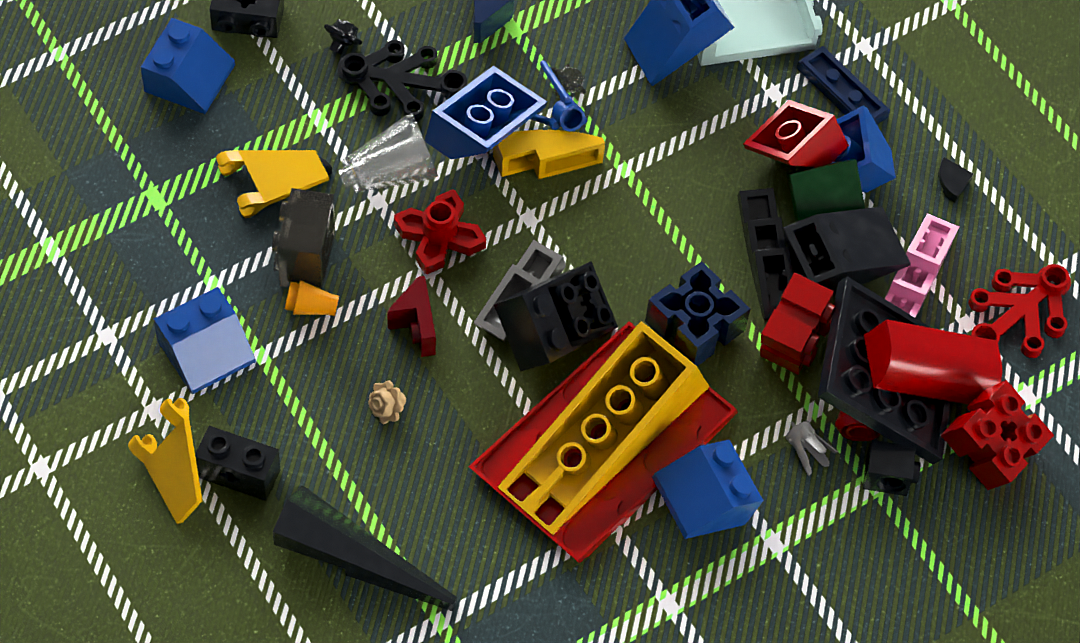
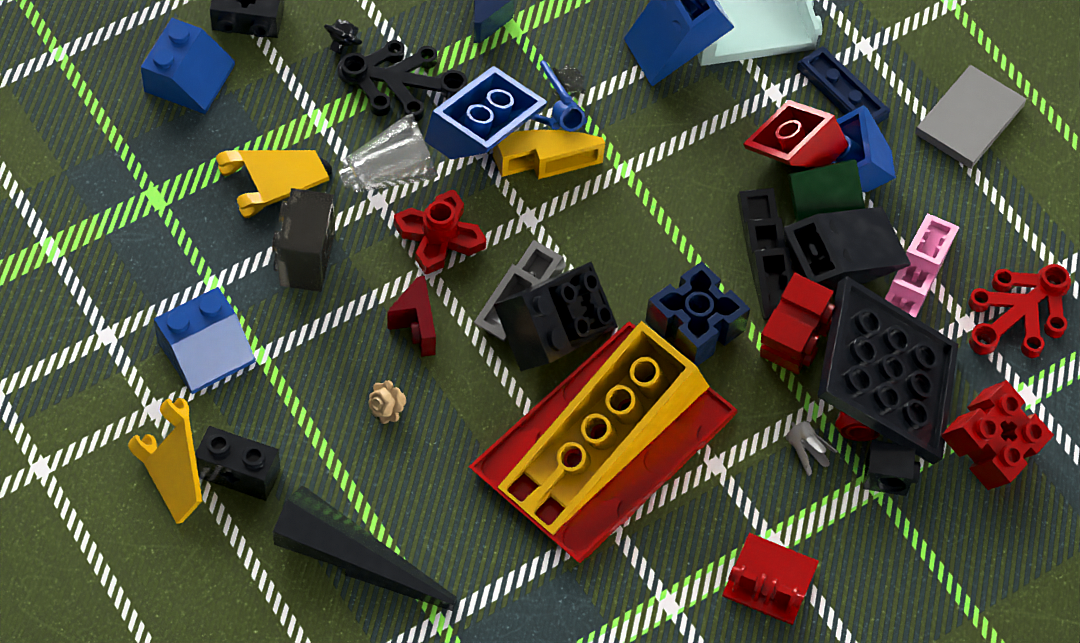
(310, 300): light orange cone -> none
(708, 490): blue slope -> none
(770, 578): none -> red hinge
(931, 361): red brick -> none
(953, 179): black tile -> none
(970, 116): none -> light grey tile

